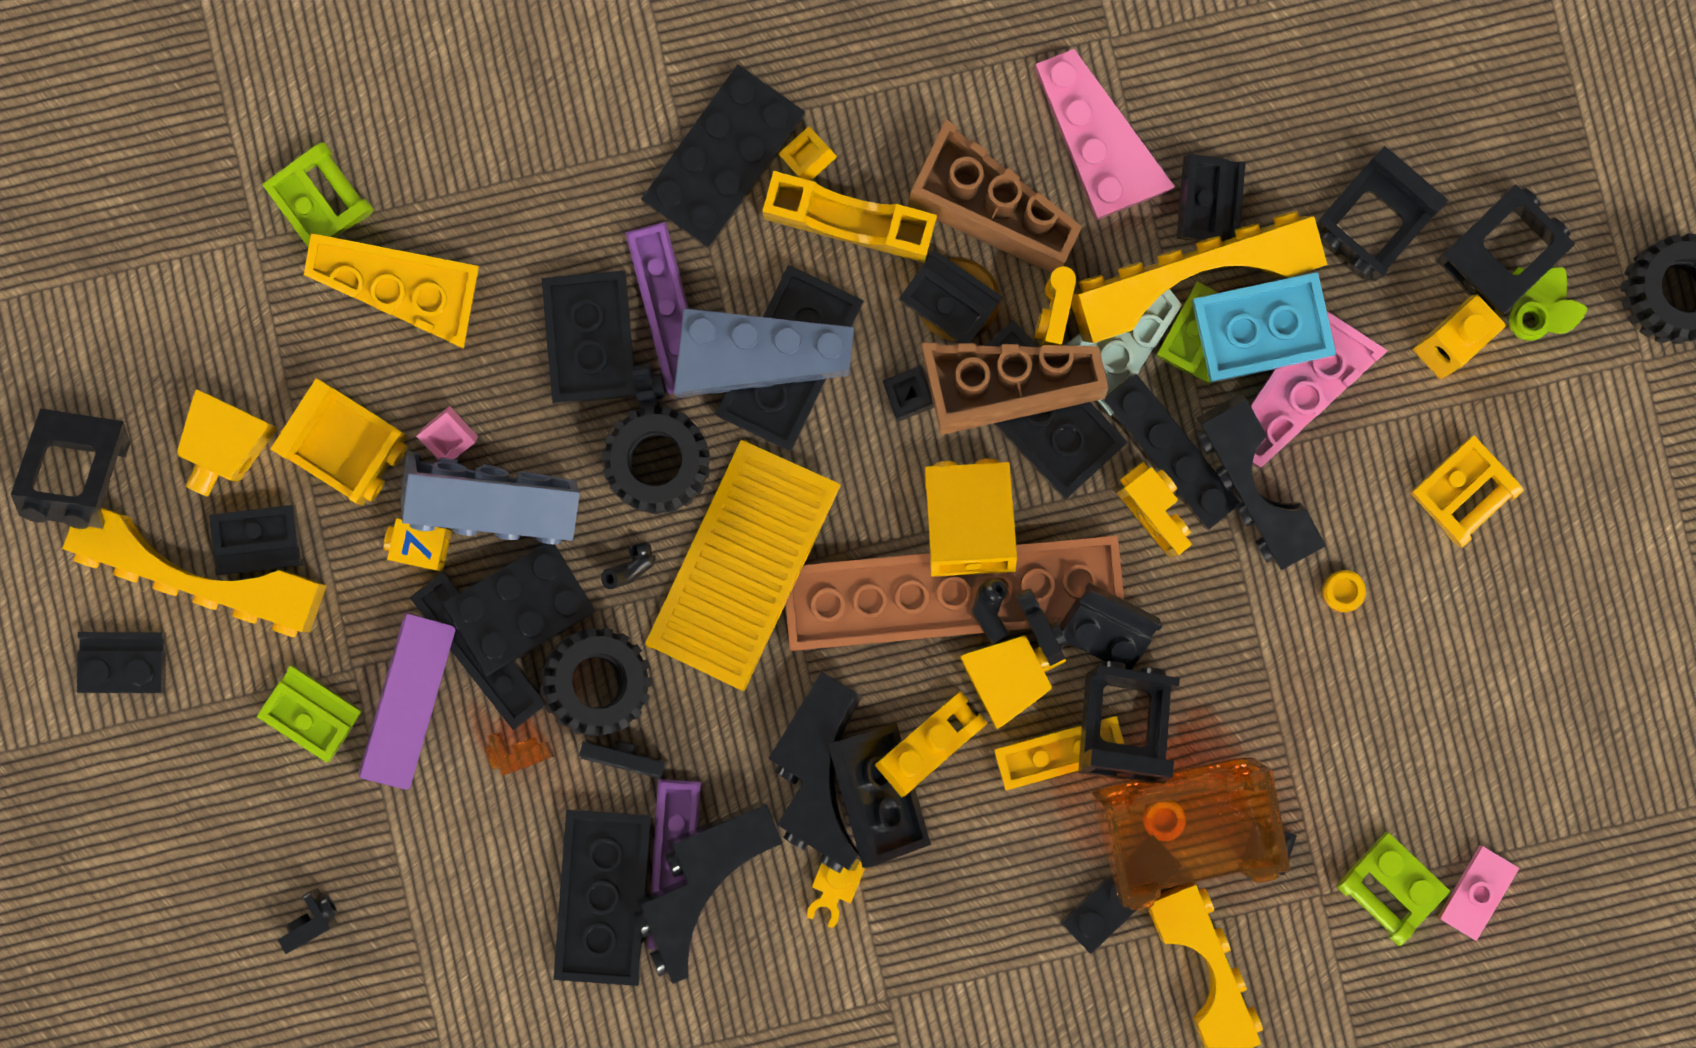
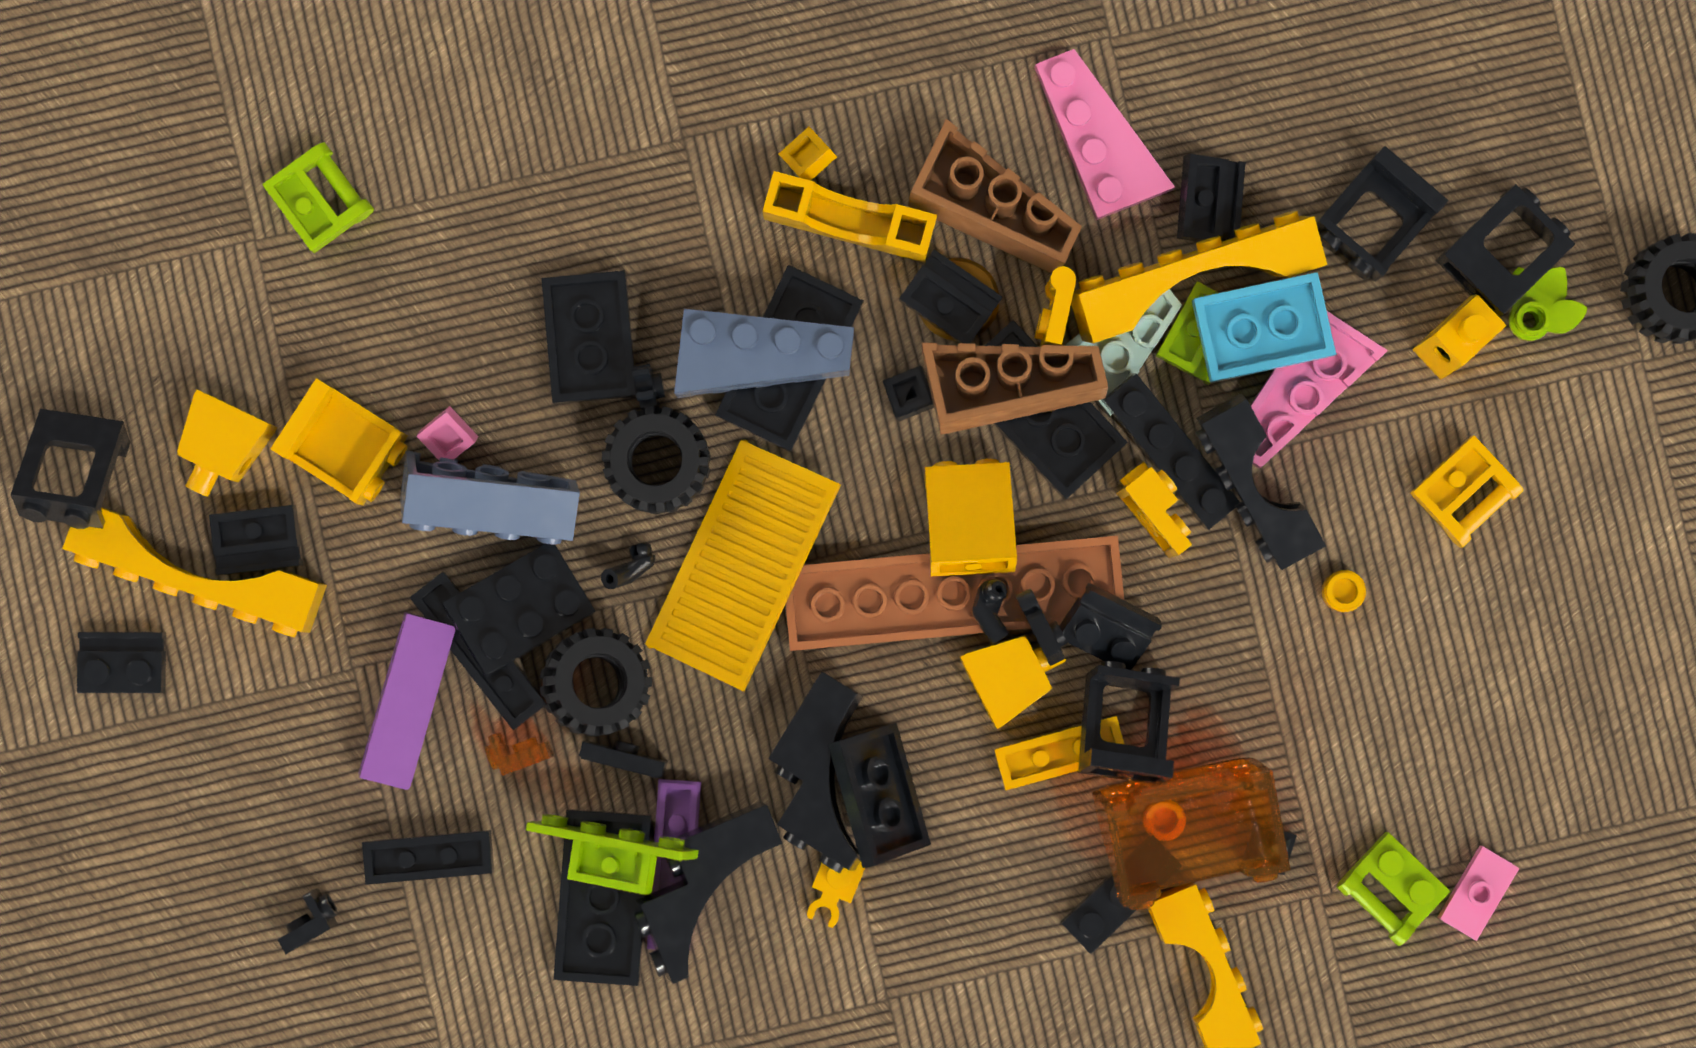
(309, 714): lime plate -> none
(408, 285): yellow wing -> none
(417, 547): yellow brick -> none
(428, 857): none -> black plate
(609, 858): none -> lime bracket
(661, 293): medium lavender tile -> none
(723, 156): black plate -> none
(929, 745): yellow plate -> none

